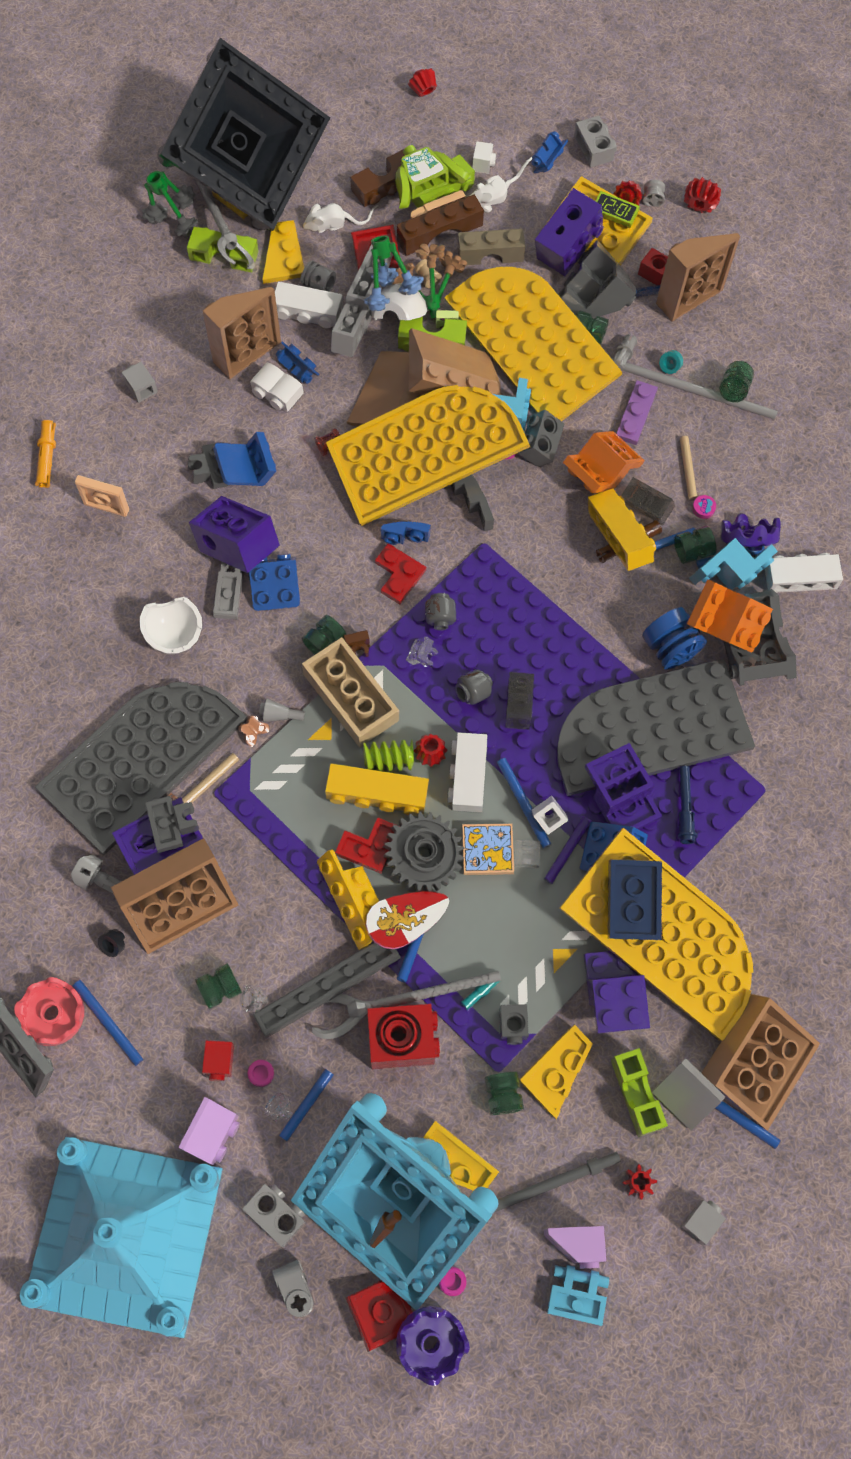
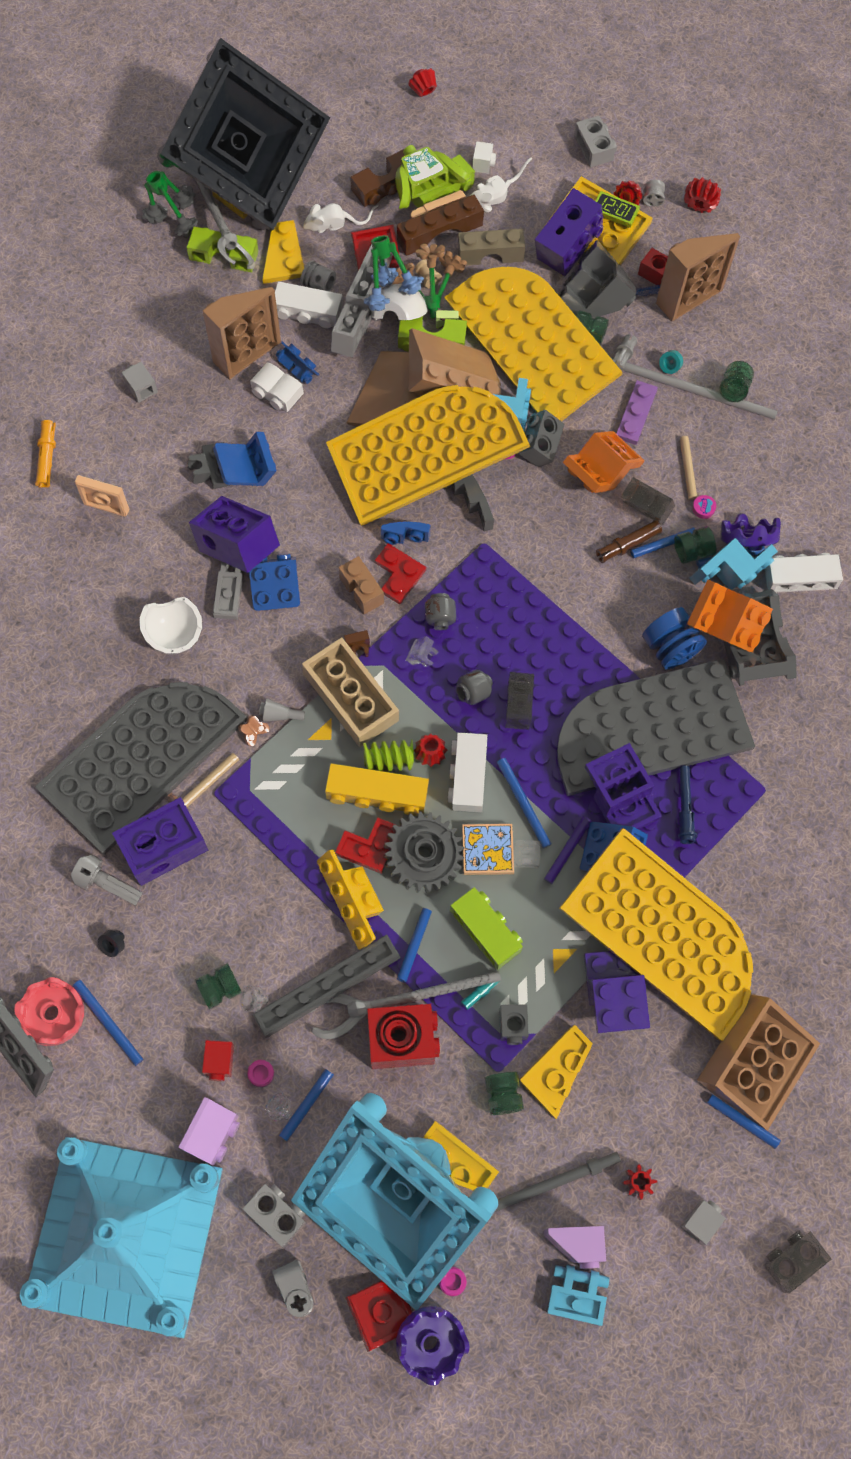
(169, 822): dark grey plate -> none
(174, 896): medium nougat slope -> none
(315, 638): clear green wheel -> none
(321, 441): clear red bush -> none
(366, 590): none -> medium nougat brick
(384, 1227): reddish brown bar -> none
(404, 917): shield -> none
(486, 928): none -> lime brick
(543, 158): blue hinge -> none
(553, 821): white plate -> none
(621, 529): yellow brick -> none
(633, 1081): lime arch -> none
(635, 900): dark blue plate -> none
(688, 1094): light grey tile -> none
(800, 1267): none -> clear smoke brick

